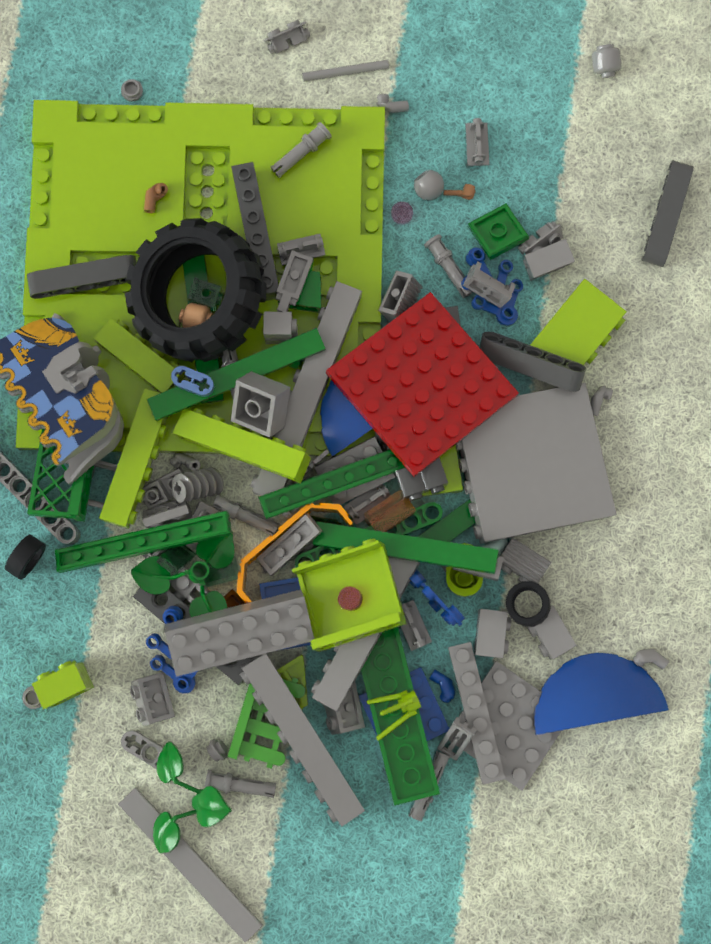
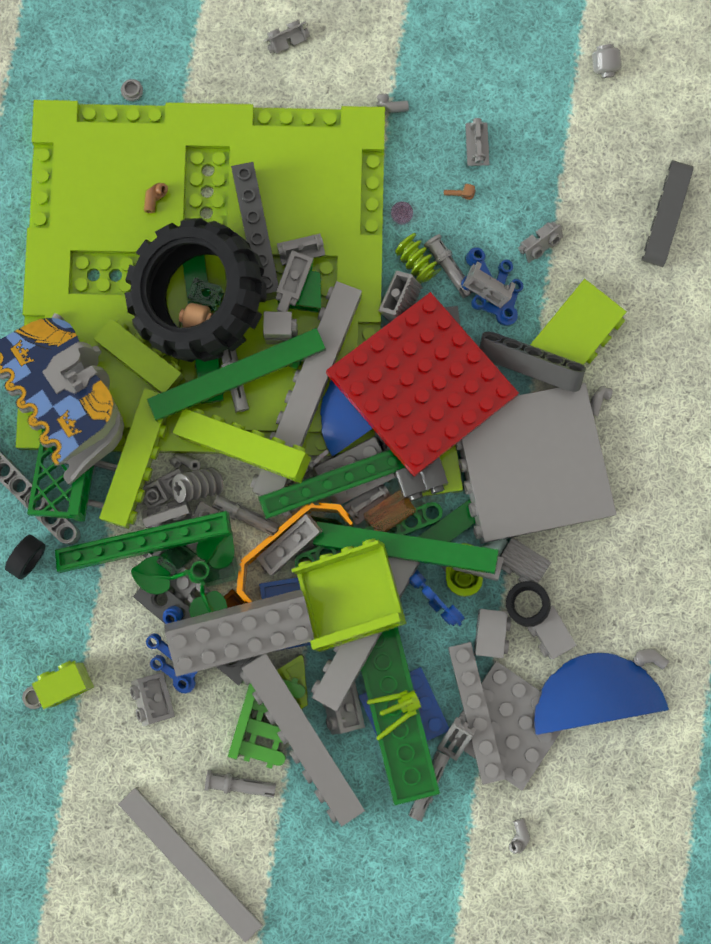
(79, 276): dark grey beam -> none
(133, 749): light grey beam -> none
(194, 376): medium blue beam -> none
(207, 803): green plant -> none
(217, 750): light grey plate -> none
(260, 404): light grey brick -> none
(309, 143): light grey pin -> none
(345, 70): light grey bar -> none
(350, 598): clear pink tile -> none
(414, 630): light grey hinge -> none
(416, 259): none -> lime piece
(429, 185): light grey piece -> none
(446, 686): blue arm -> none
(498, 231): green tile -> none
(521, 837): none -> light grey arm
(548, 259): light grey hinge -> none

